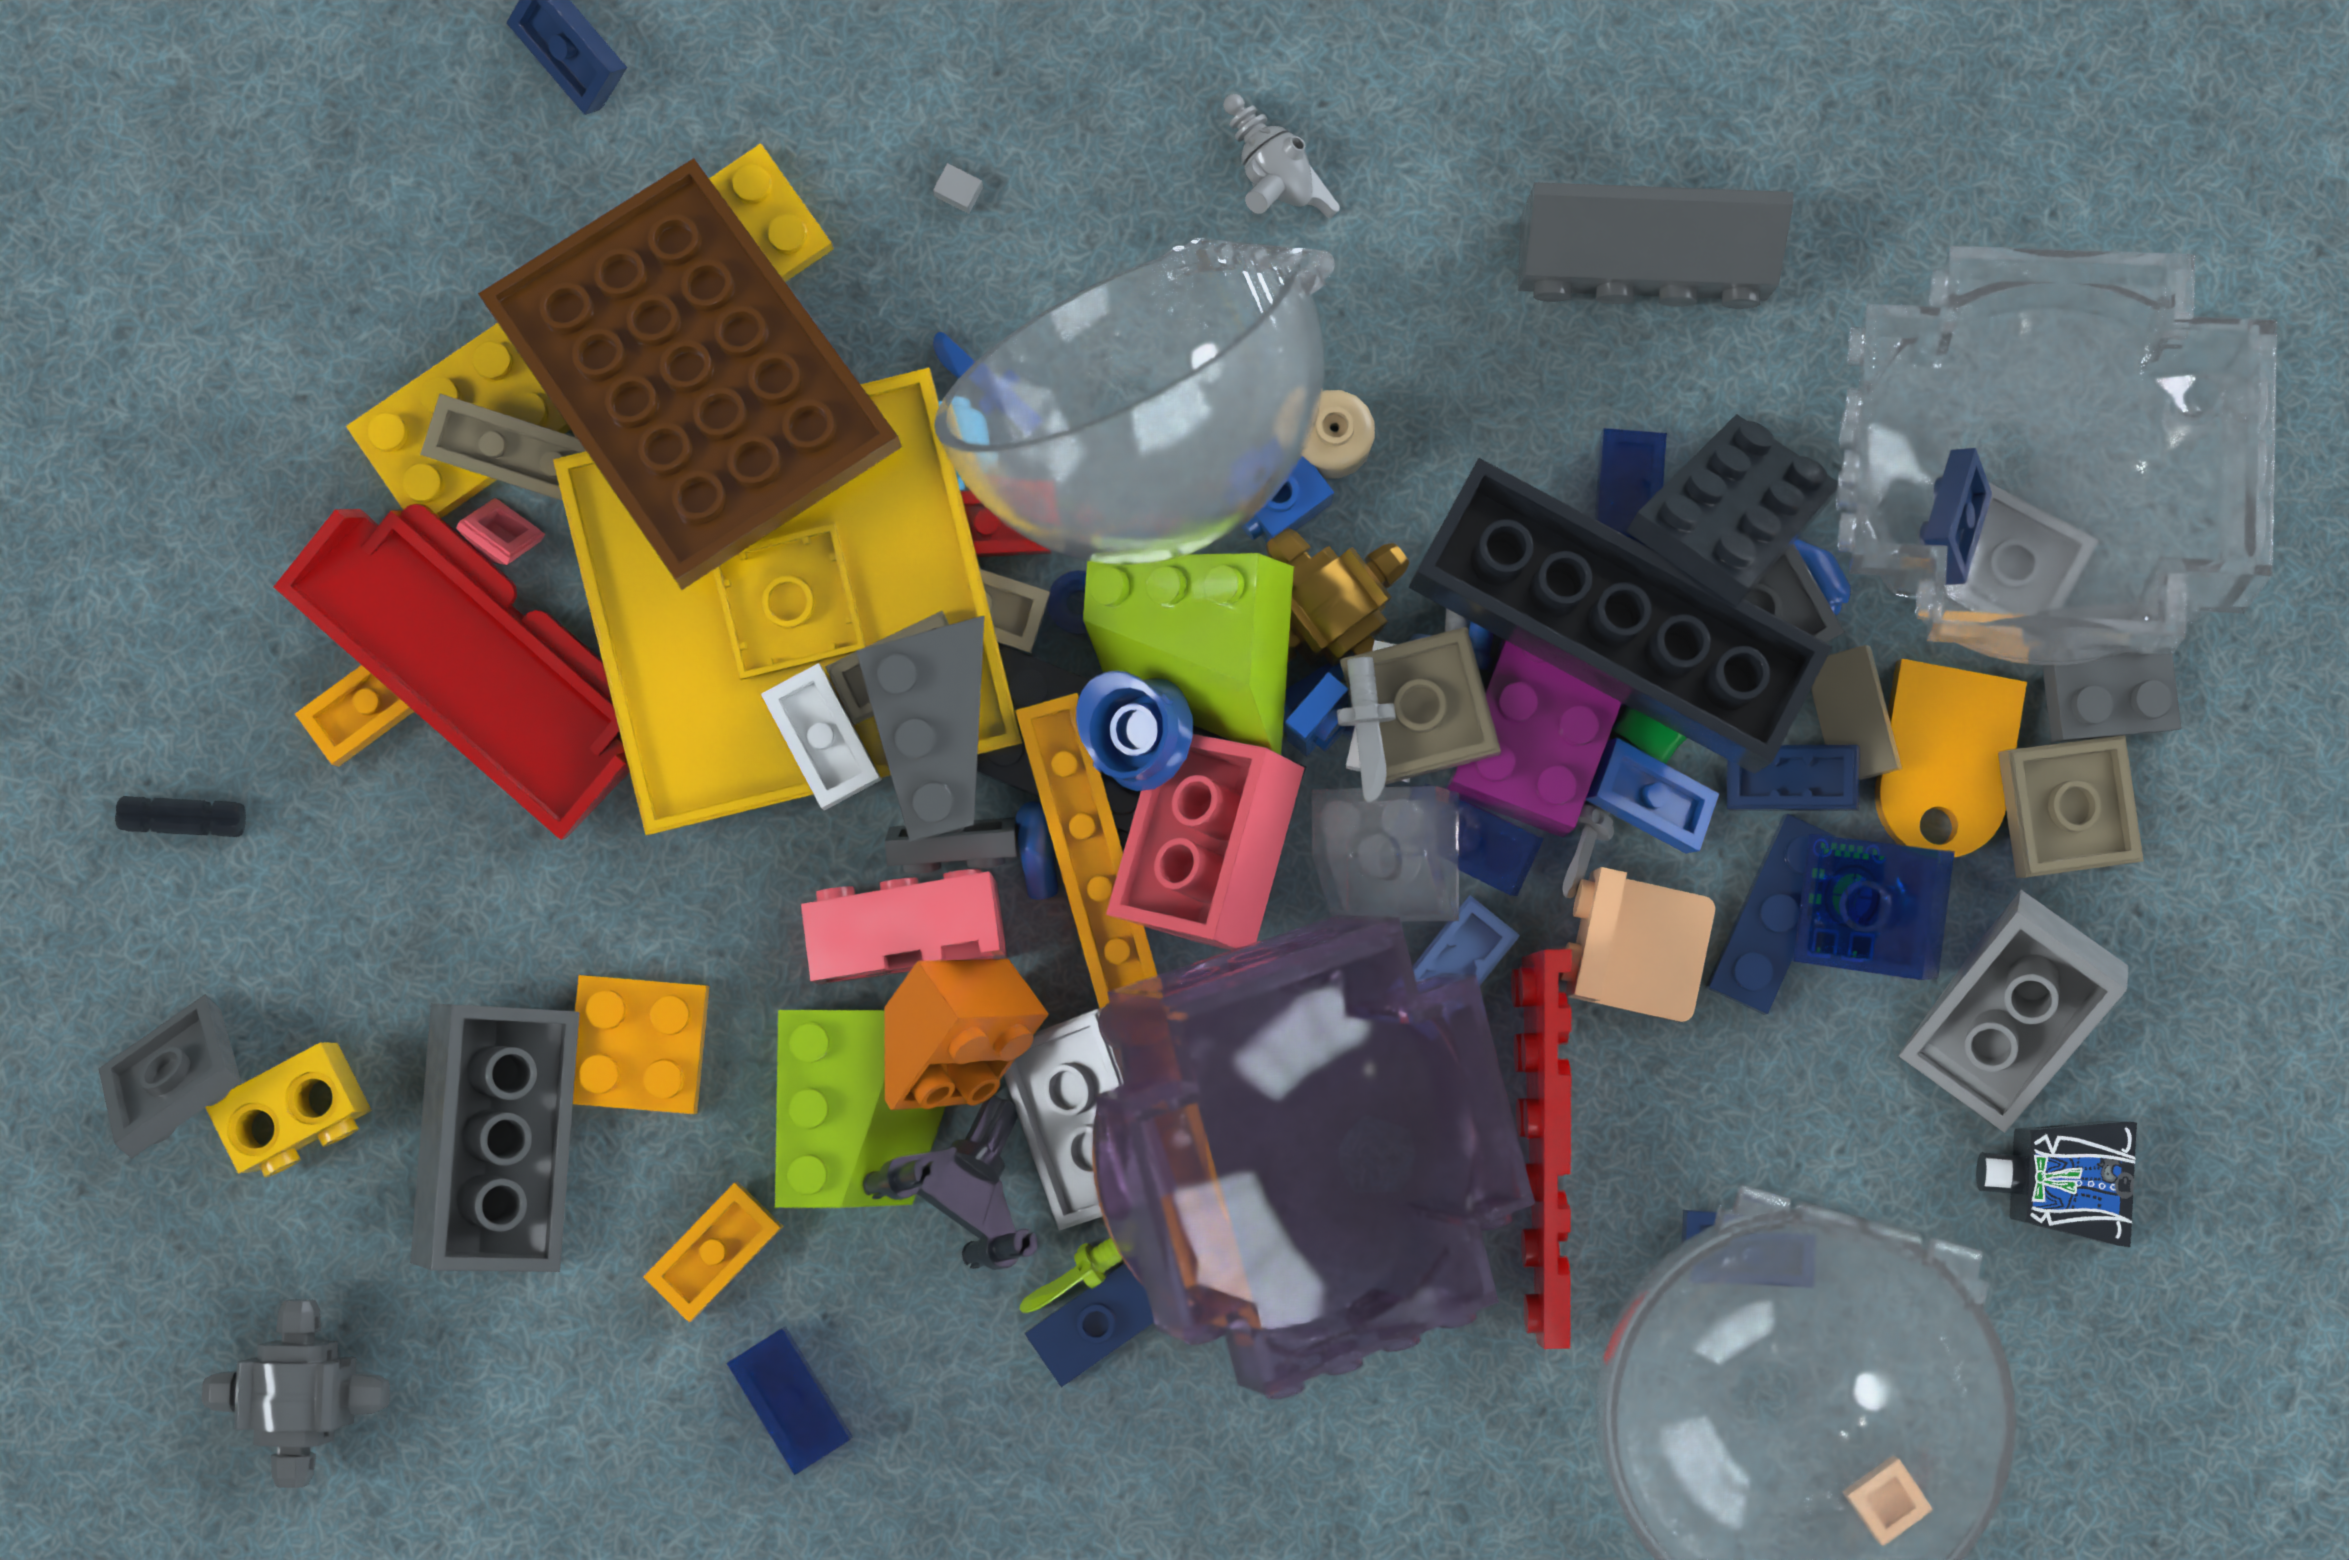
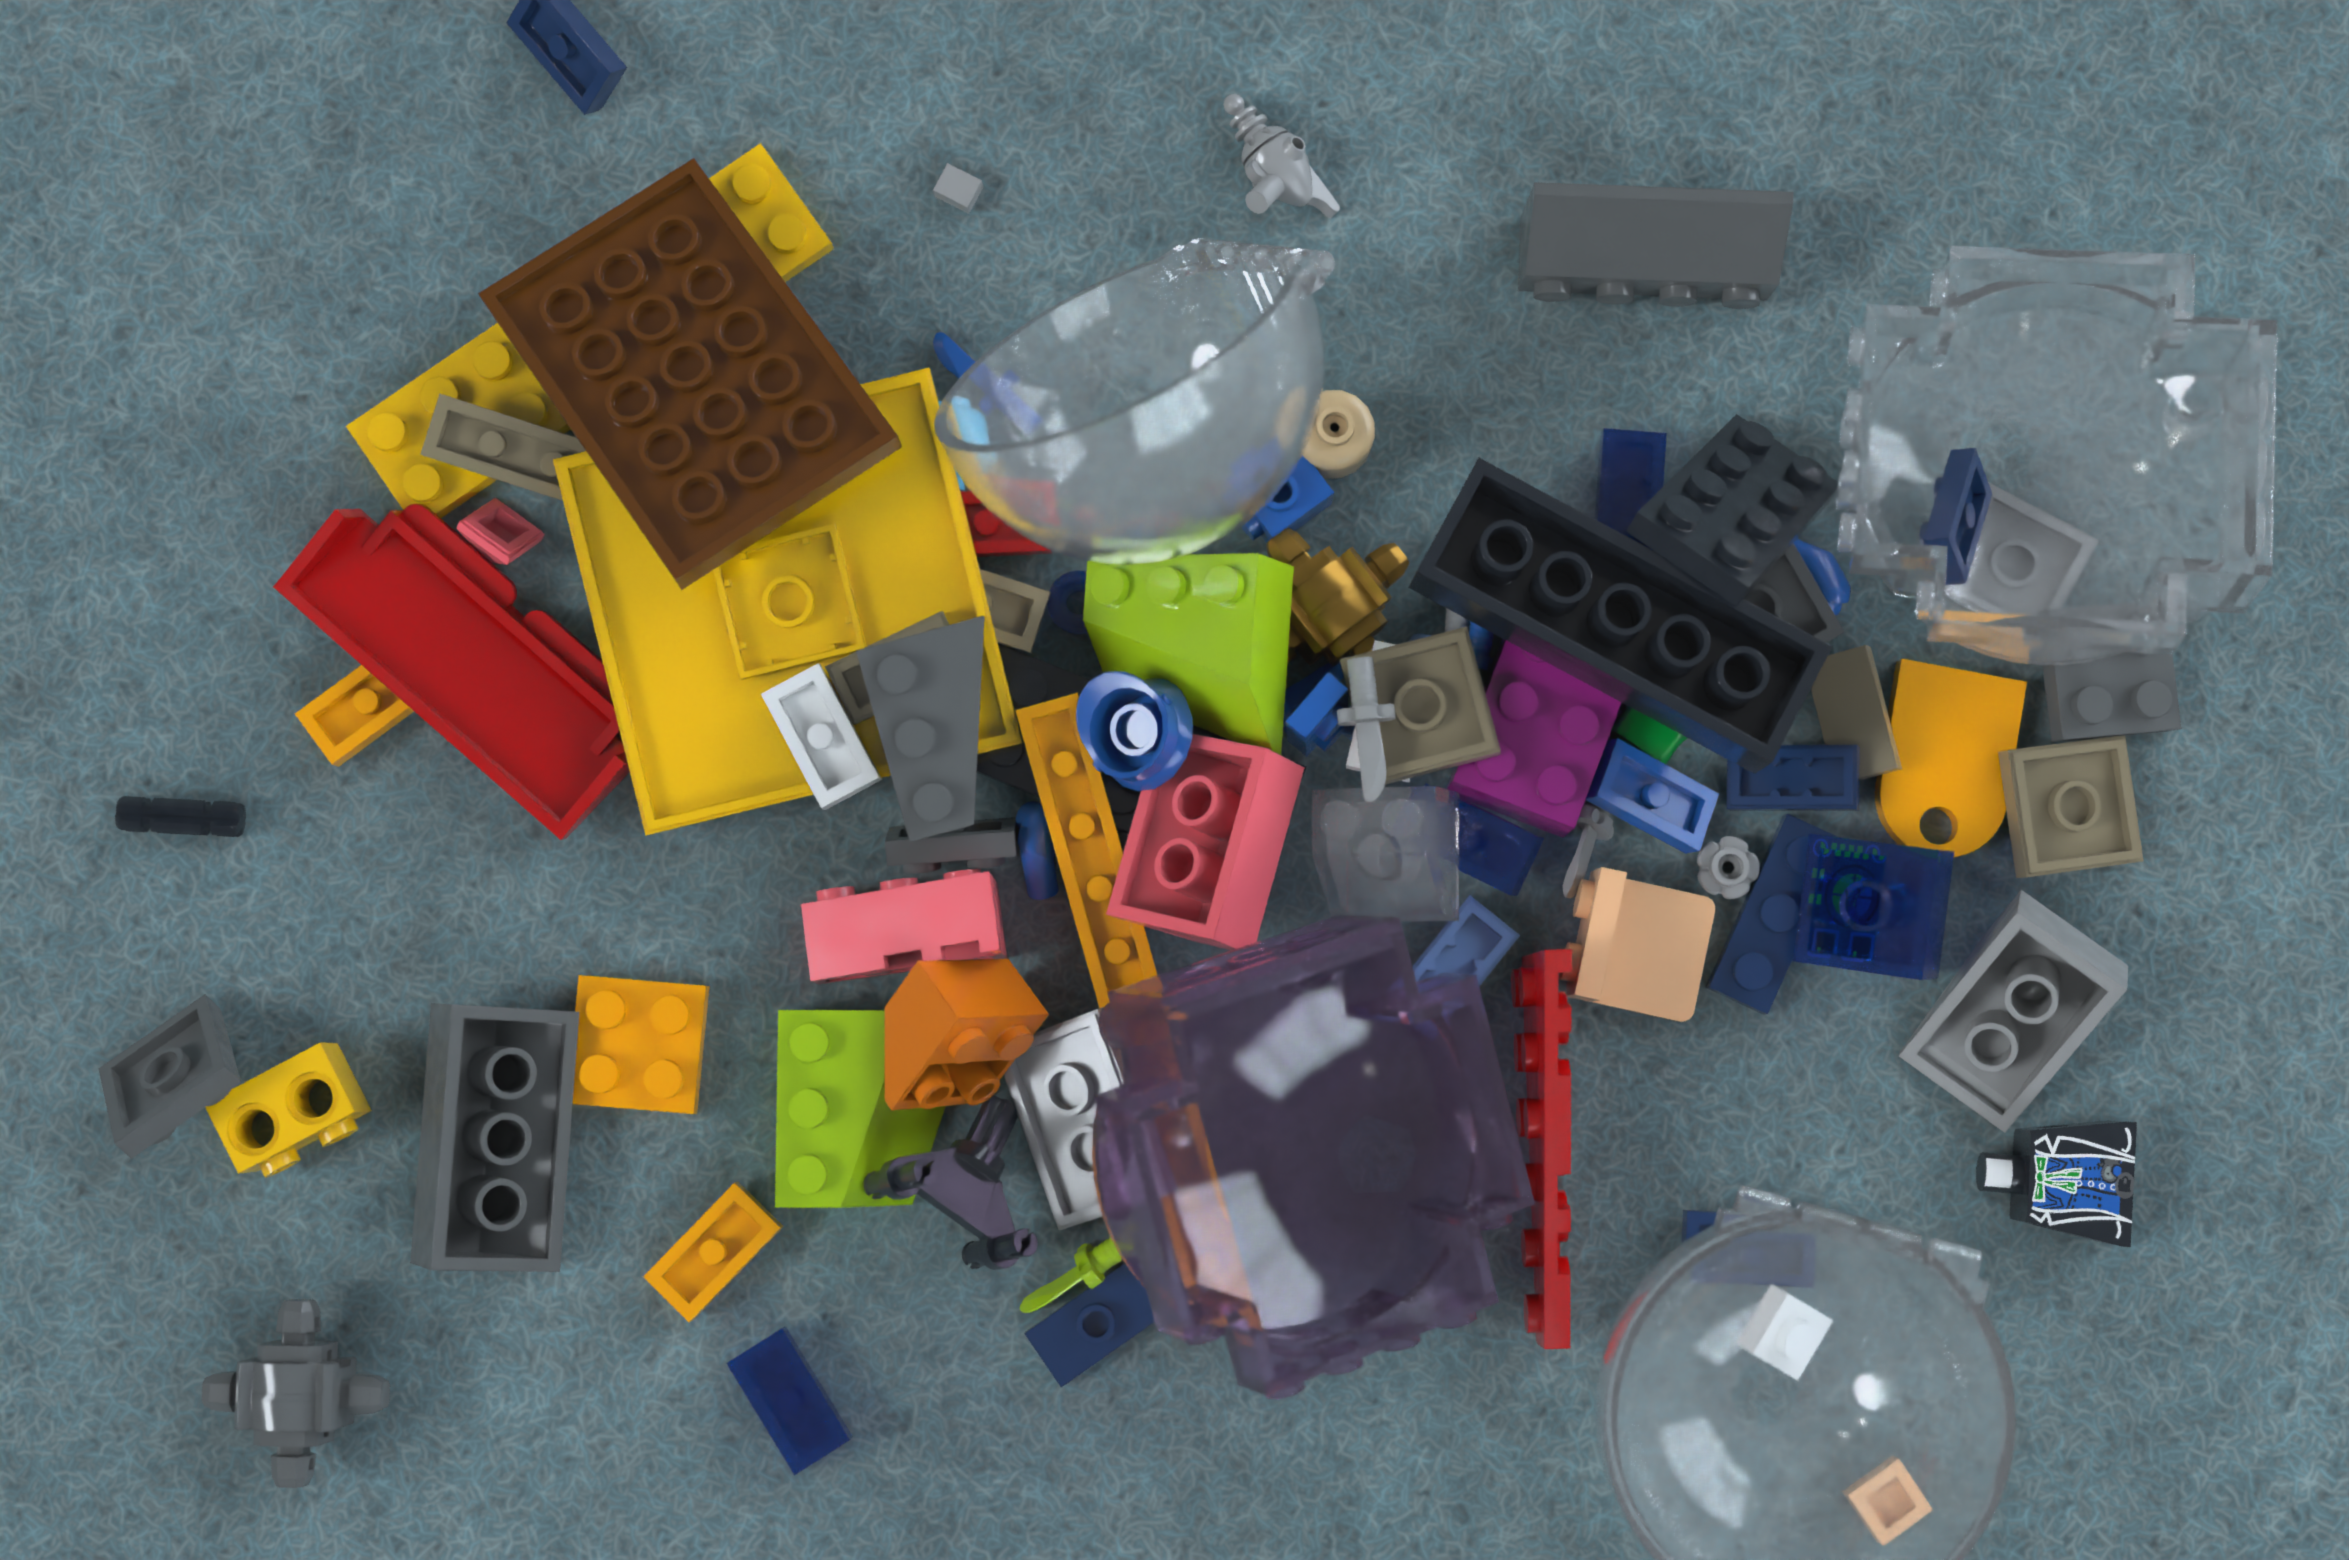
(1710, 864): none -> light grey plate
(1784, 1332): none -> white plate

